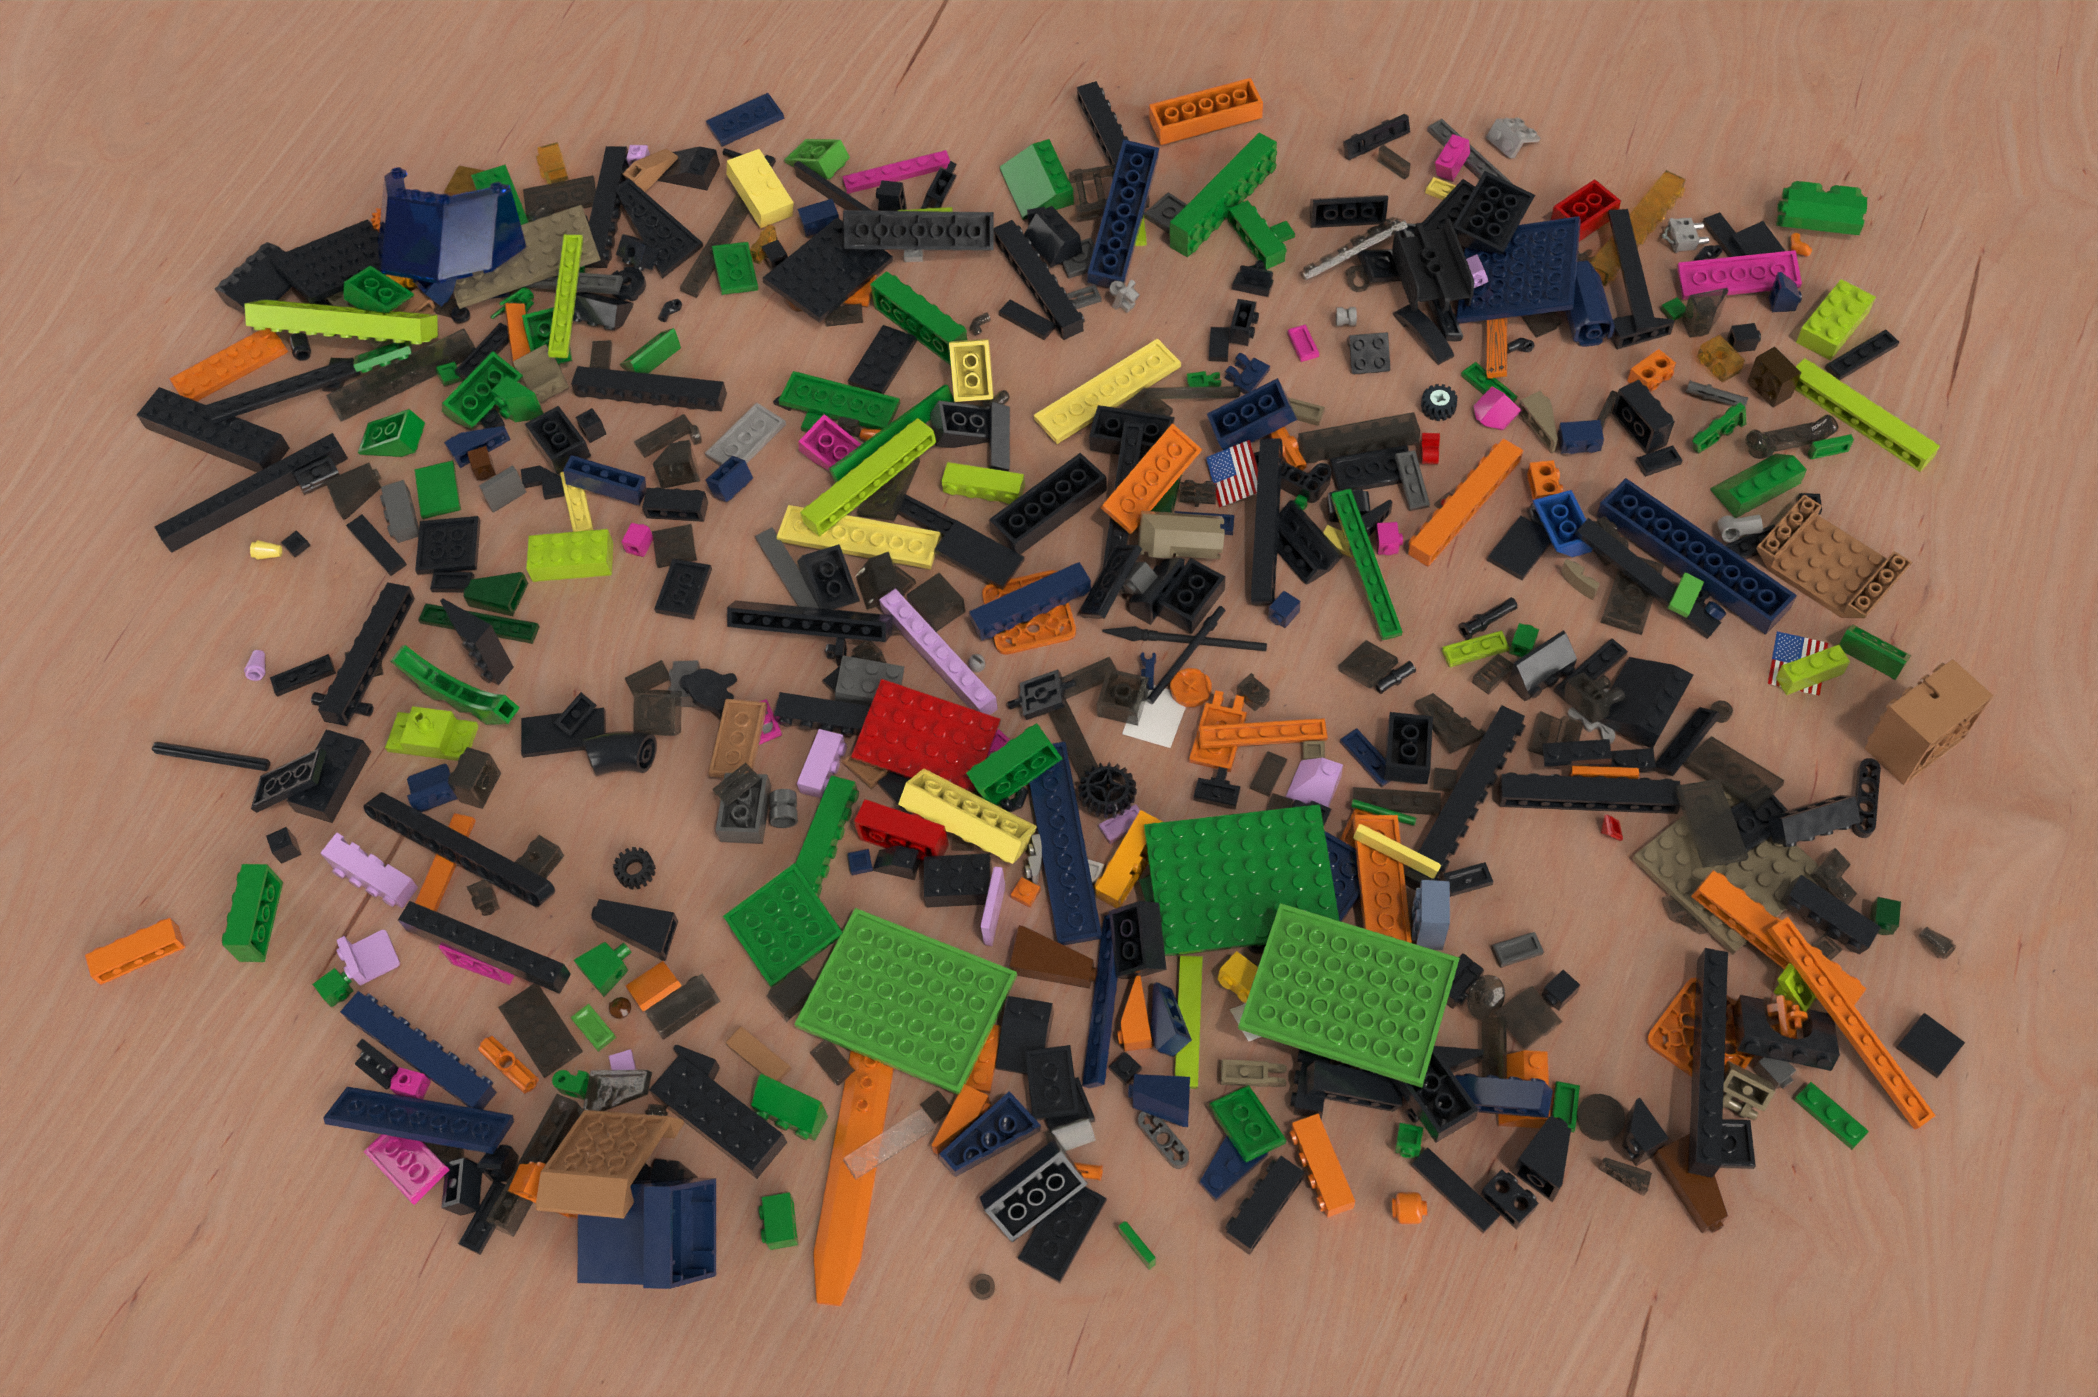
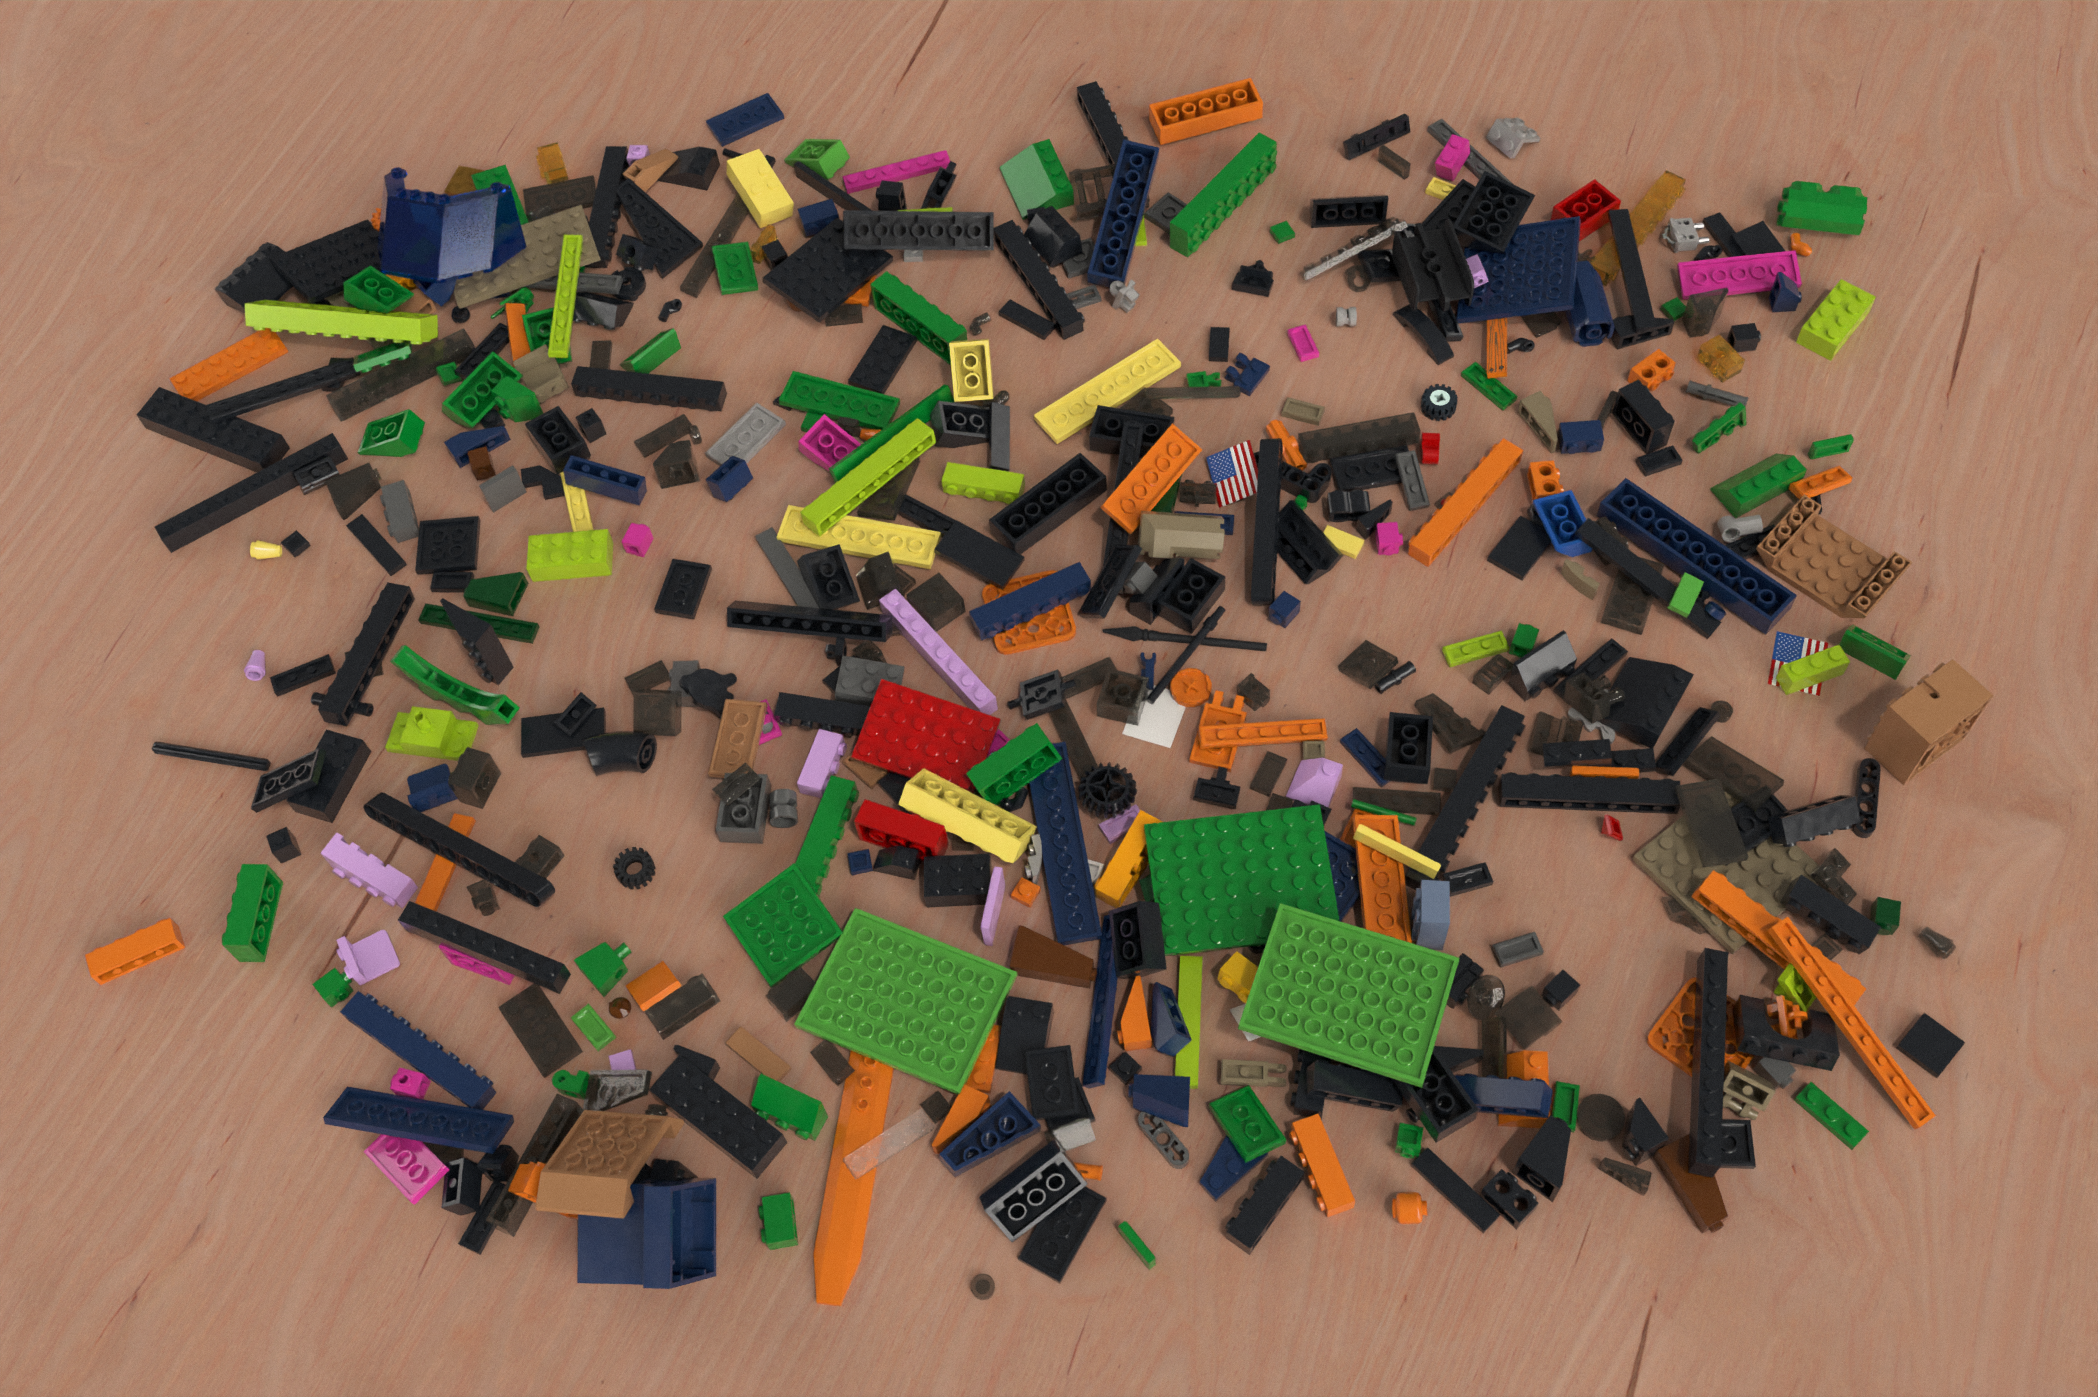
(300, 346): black brick -> none
(375, 1064): black bracket -> none
(437, 489): green tile -> none
(446, 309): clear smoke tile -> none
(516, 1072): orange piece -> none
(637, 925): black slope -> none
(674, 544): clear smoke plate -> none
(675, 504): black brick -> none
(974, 665): light grey hinge -> none
(1243, 322): black brick -> none
(1252, 415): dark blue brick -> none
(1257, 234): green brick -> none
(1366, 564): green plate -> none
(1369, 353): black bracket -> none
(1481, 621): black pin -> none
(1495, 409): dark pink slope -> none
(1764, 444): clear smoke plate -> none
(1774, 377): dark brown brick -> none
(1820, 482): none -> orange tile
(1862, 355): black tile -> none
(1865, 416): lime brick -> none

